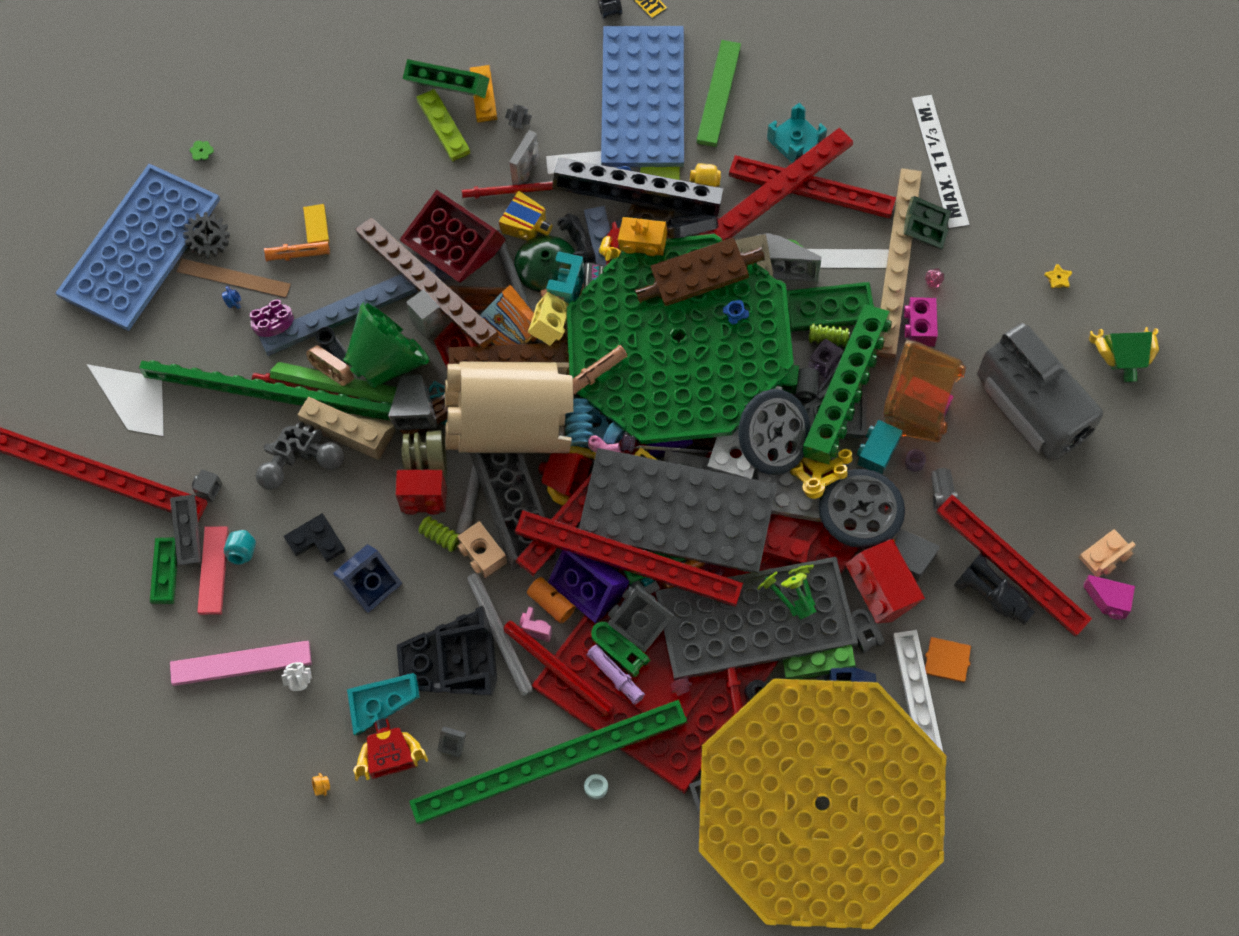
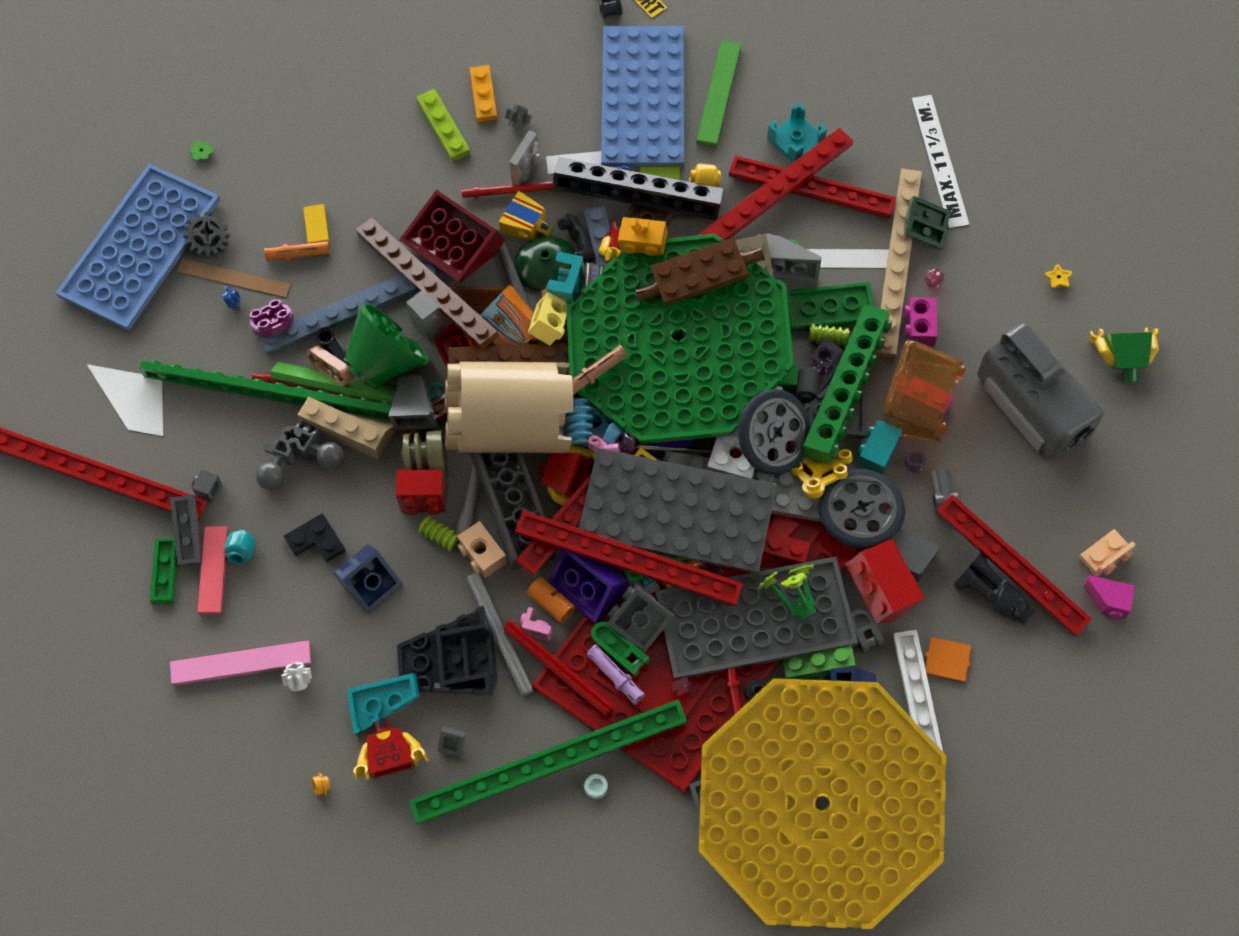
(446, 78): green brick -> none
(689, 225): black beam -> none
(735, 306): blue plate -> none

